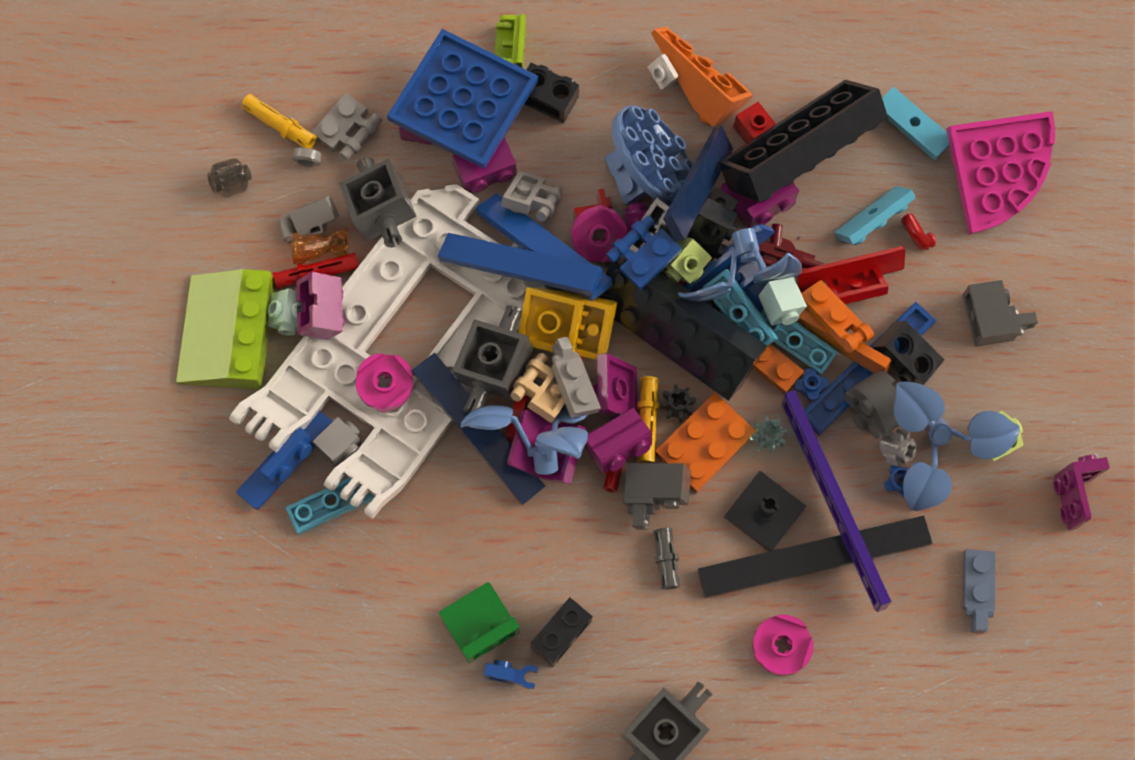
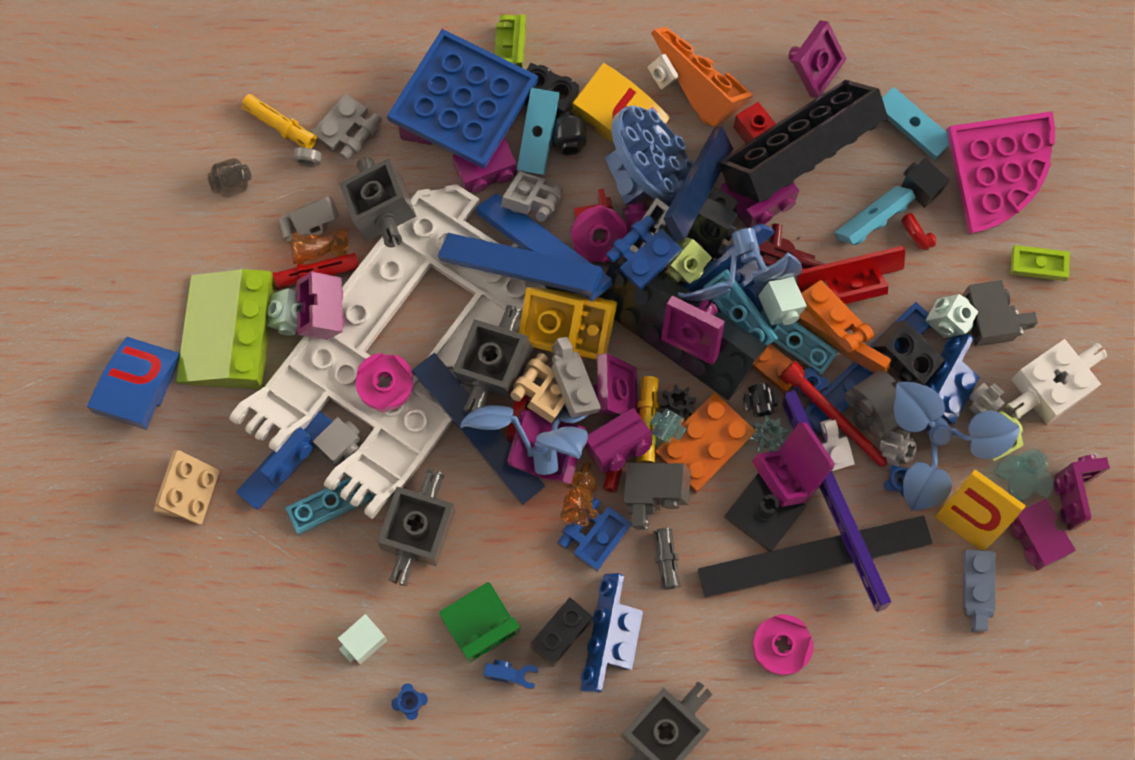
(134, 382): none -> blue slope
(186, 488): none -> tan bracket
(361, 640): none -> light aqua brick
(400, 703): none -> blue plate
(408, 509): none -> dark grey brick
(540, 113): none -> medium azure tile
(569, 134): none -> black head
(578, 501): none -> clear orange animal
(600, 540): none -> blue plate
(606, 96): none -> yellow slope
(612, 636): none -> blue bracket
(668, 425): none -> clear light blue gear
(693, 328): none -> magenta tile
(761, 400): none -> black gear
(794, 375): none -> red piece
(796, 467): none -> magenta bracket
(818, 59): none -> magenta tile
(836, 446): none -> white plate
(924, 181): none -> black brick
(952, 316): none -> light aqua brick
(953, 378): none -> blue bracket
(979, 510): none -> yellow slope
(986, 398): none -> light grey gear
(1023, 478): none -> clear light blue plate
(1040, 263): none -> lime plate
(1040, 536): none -> magenta brick
(1067, 369): none -> white brick

